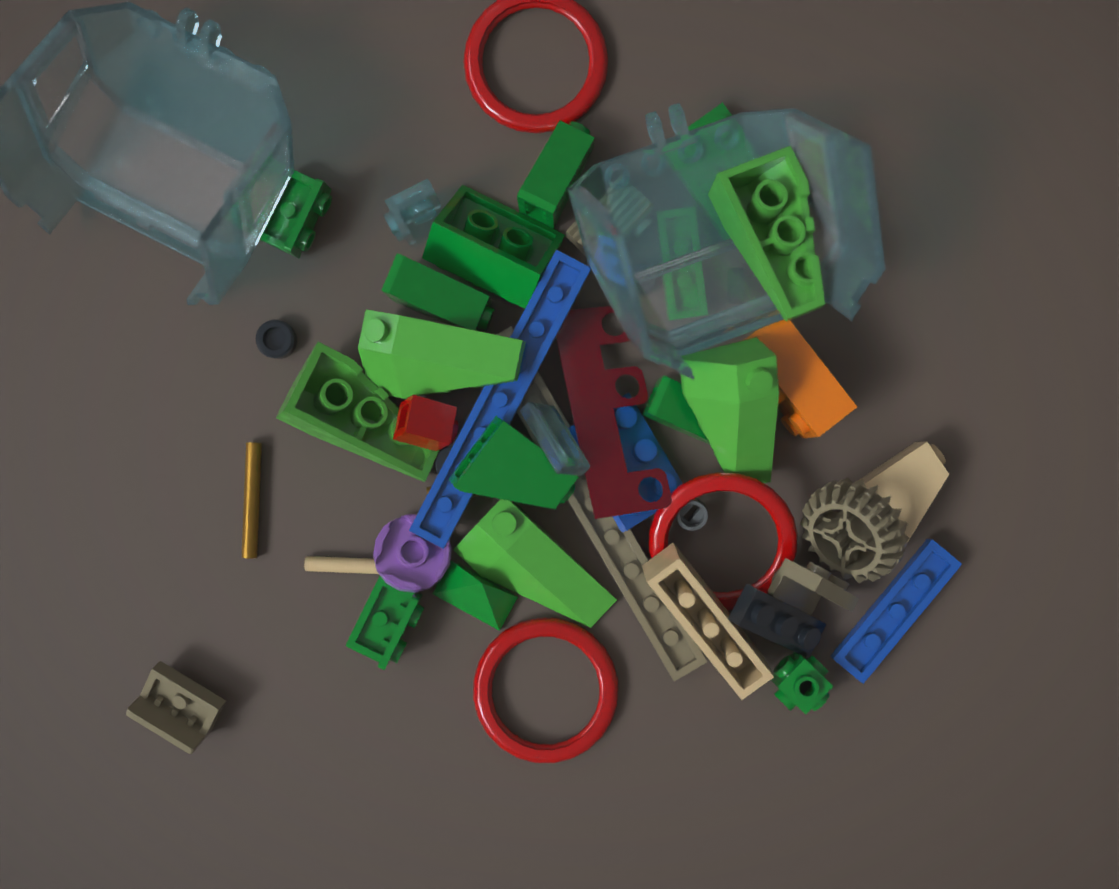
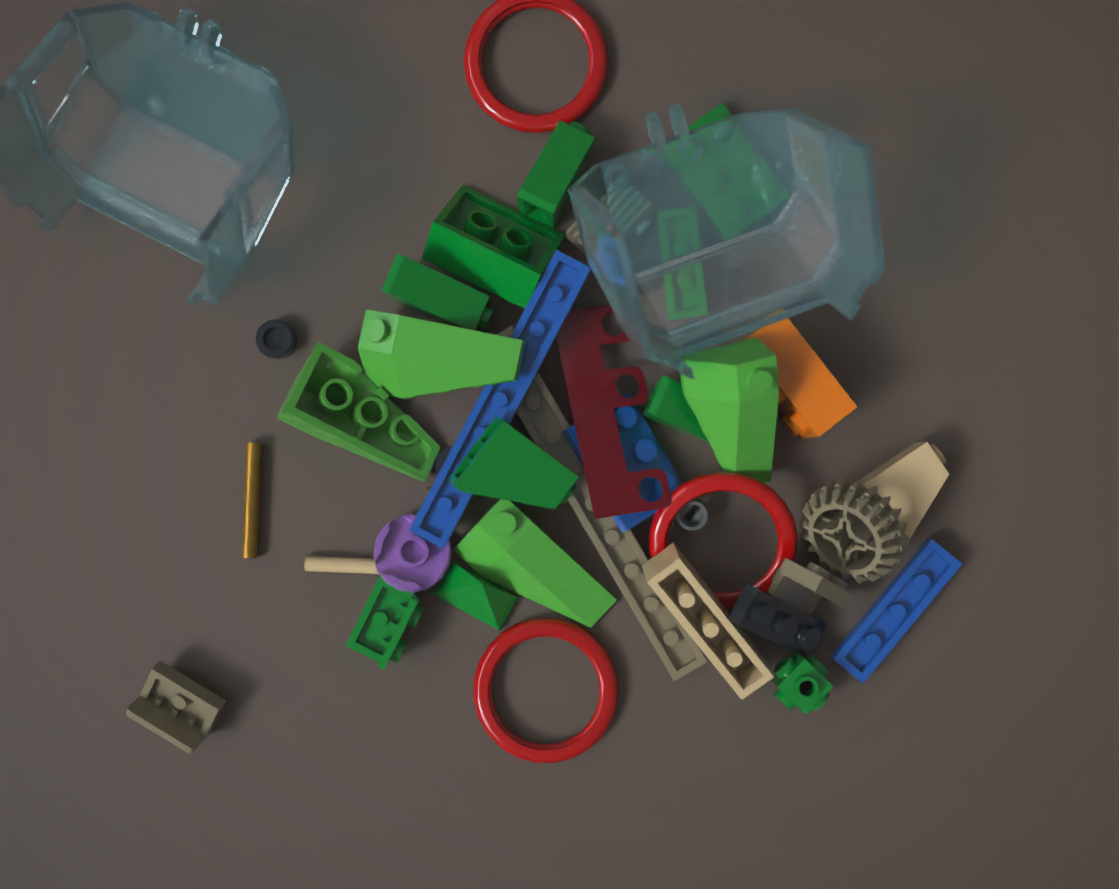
(296, 214): green bracket -> none
(411, 205): clear light blue bracket -> none
(426, 423): red brick -> none
(555, 439): clear light blue tile -> none
(770, 223): bright green wedge -> none

